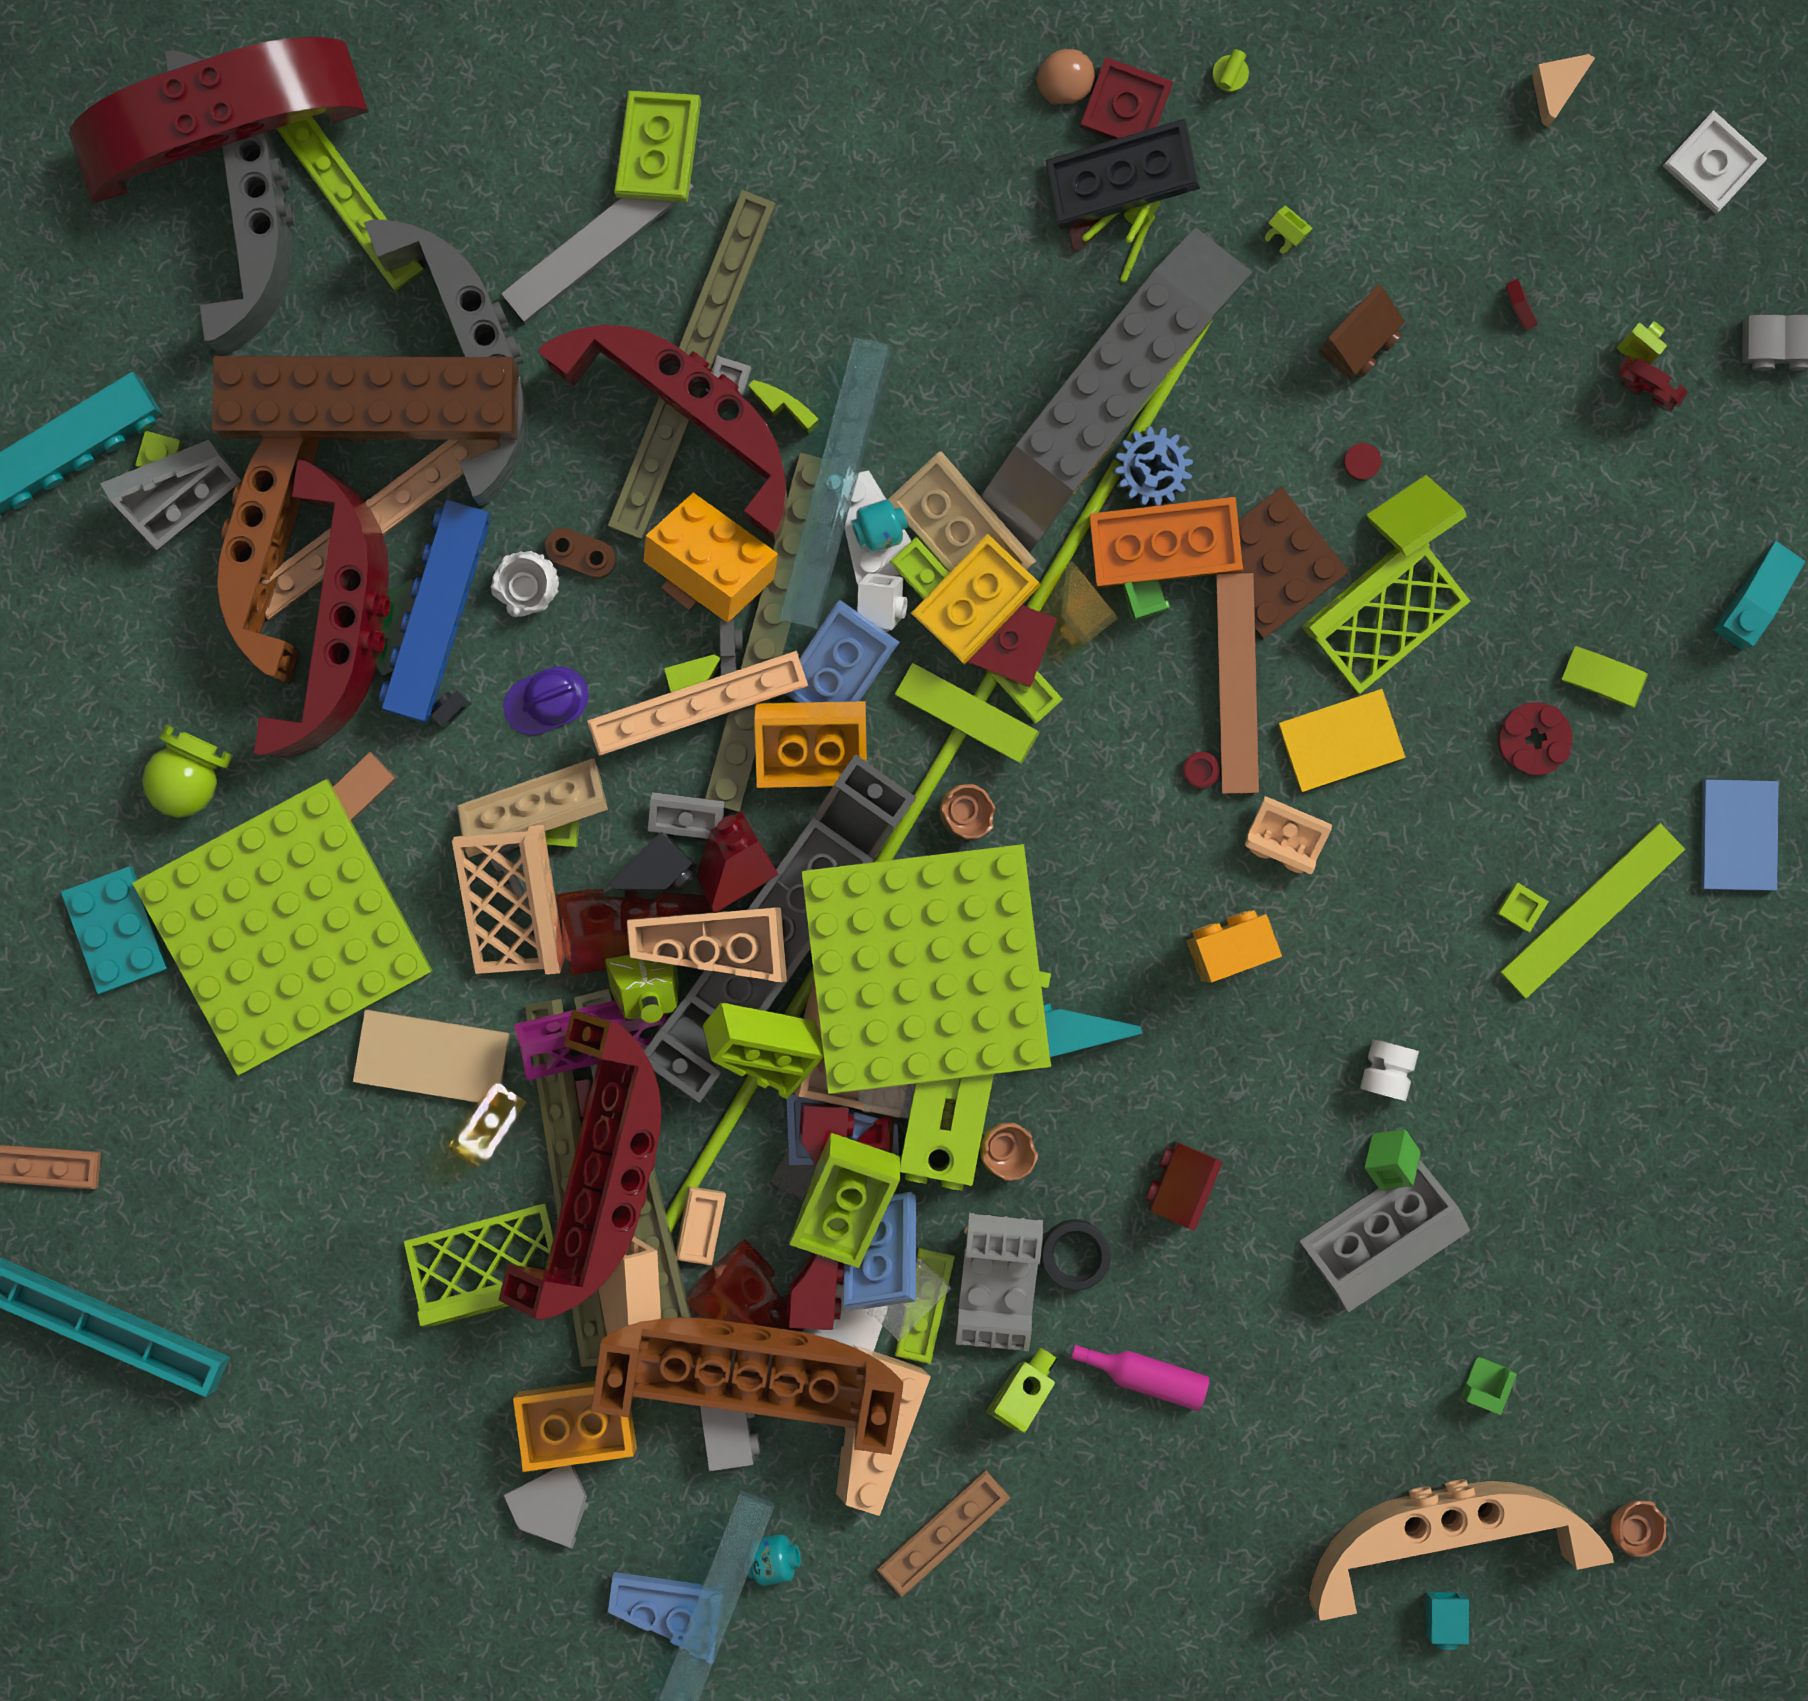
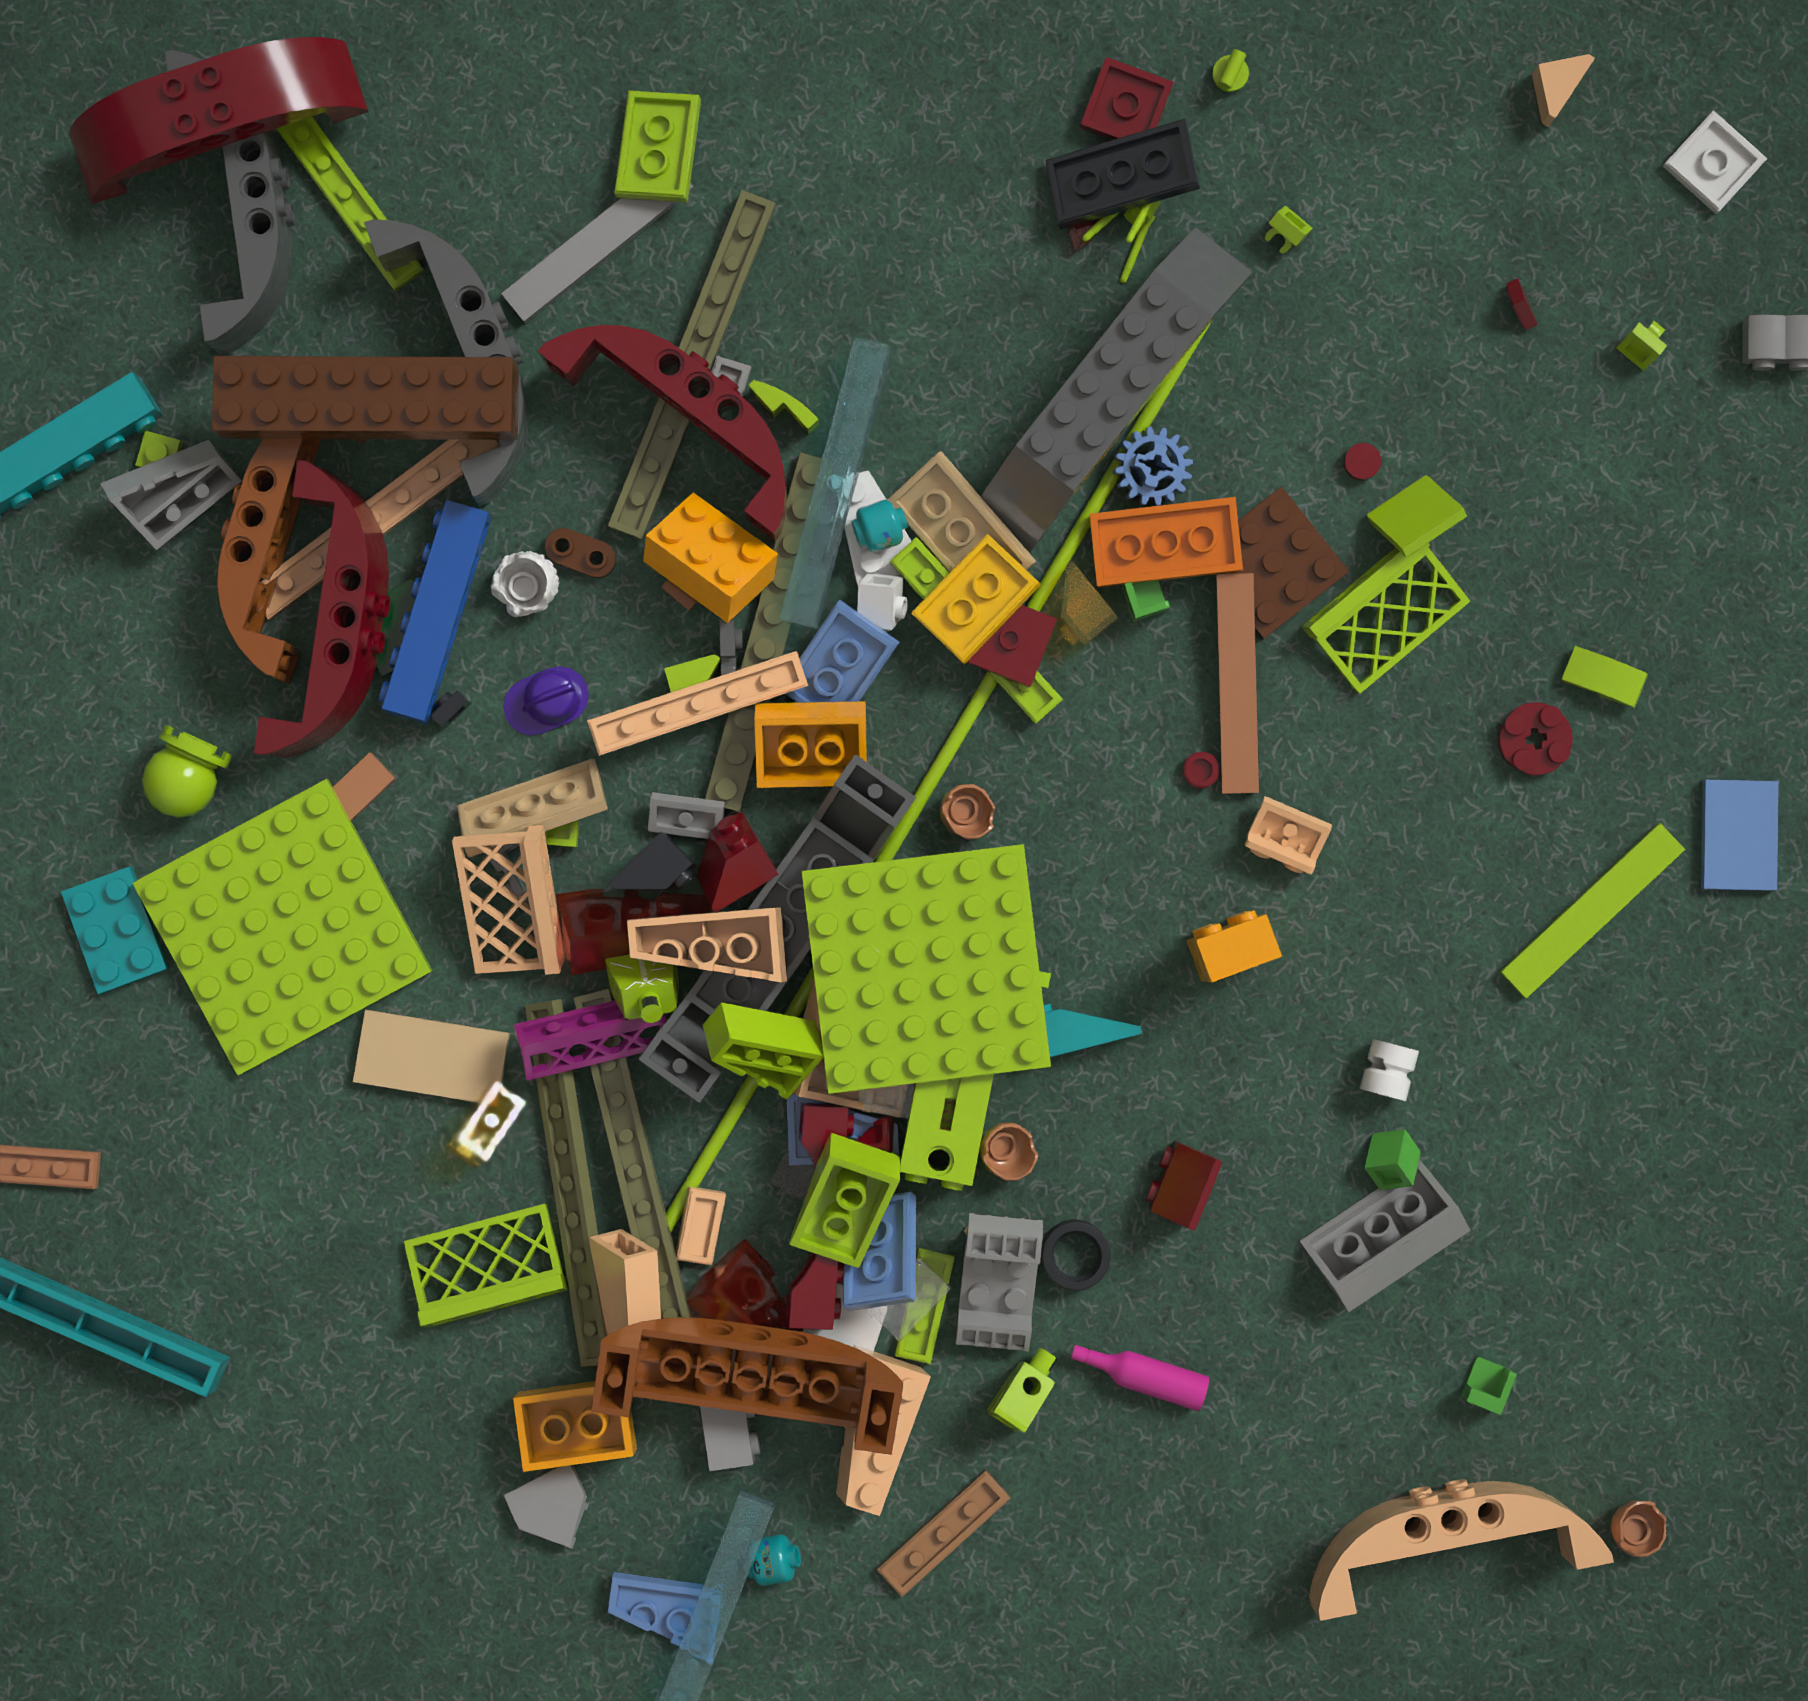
(583, 1090): dark red tile -> none
(605, 1178): dark red slope -> none
(967, 713): lime tile -> none
(1065, 77): nougat hair -> none
(1341, 740): yellow tile -> none
(1363, 334): reddish brown slope -> none
(1447, 1619): teal brick -> none
(1522, 907): lime plate -> none
(1645, 377): dark red plate -> none
(1759, 597): teal slope -> none

